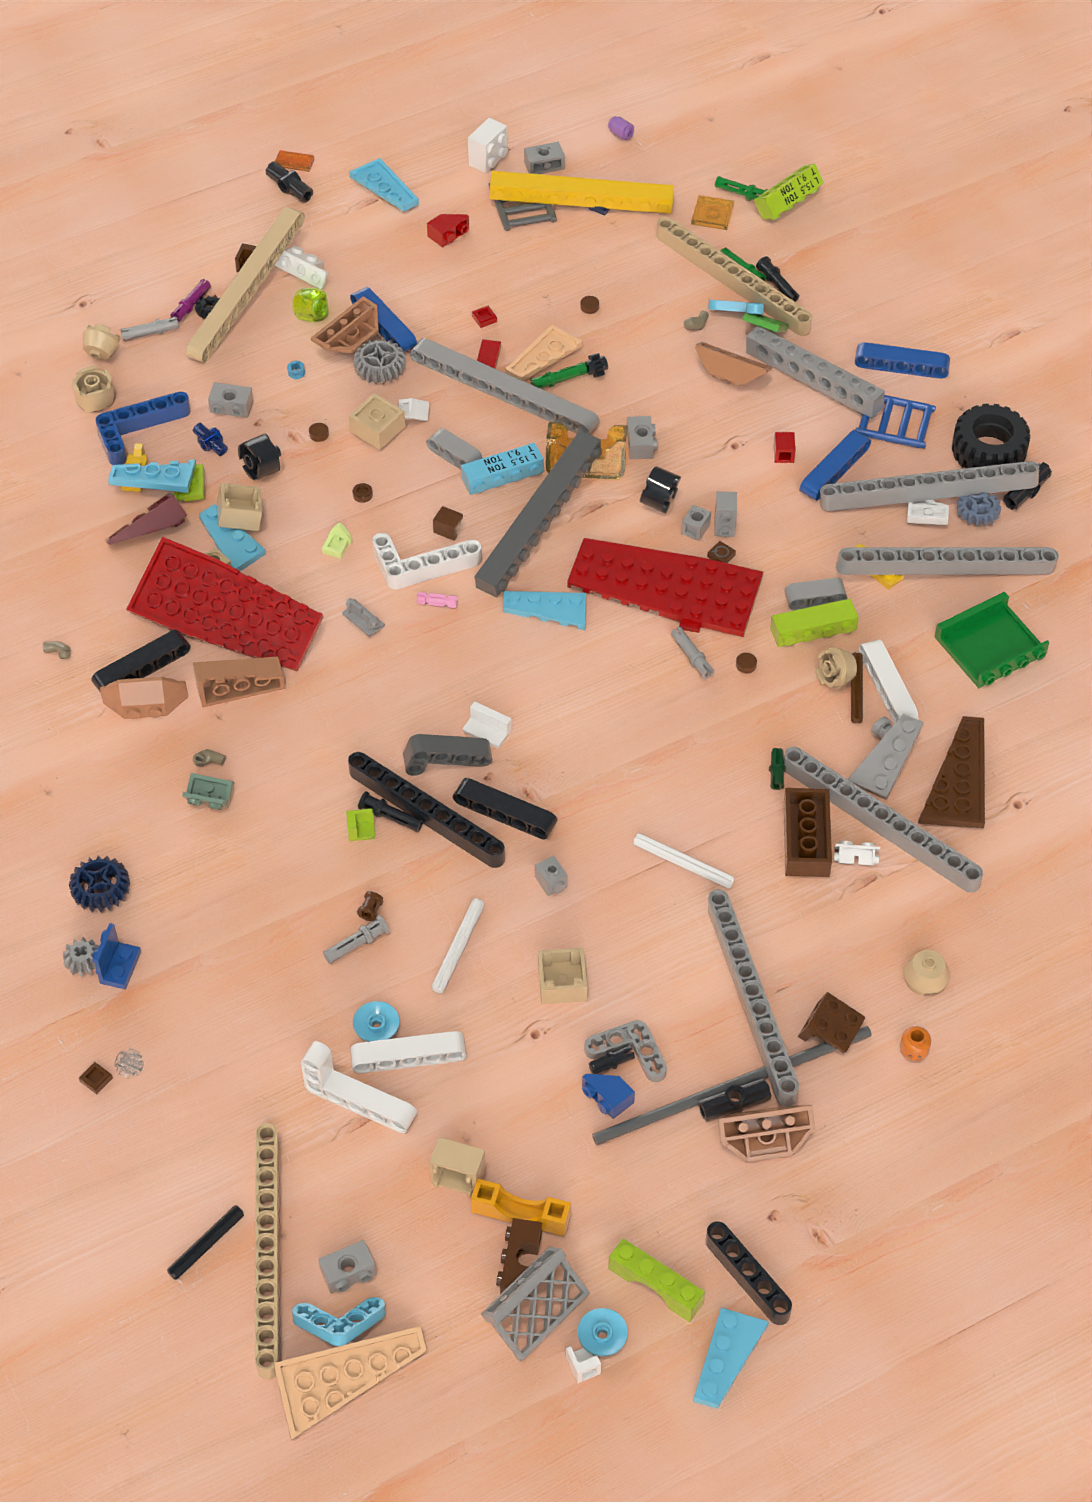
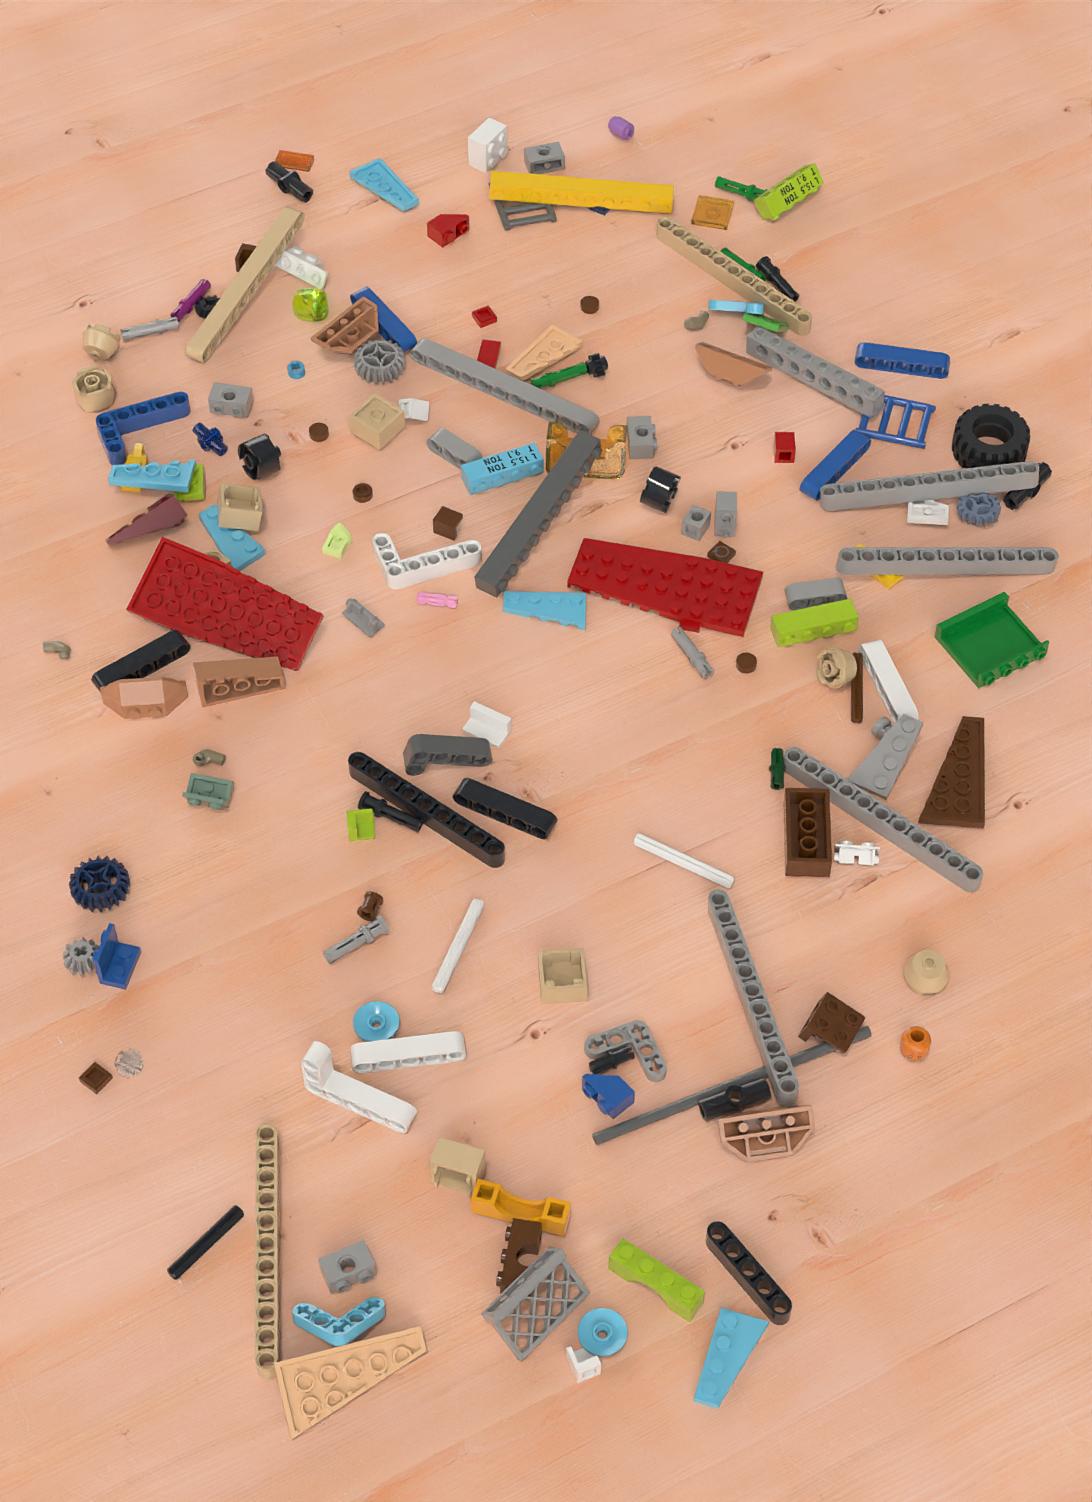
(551, 876): light grey brick -> none

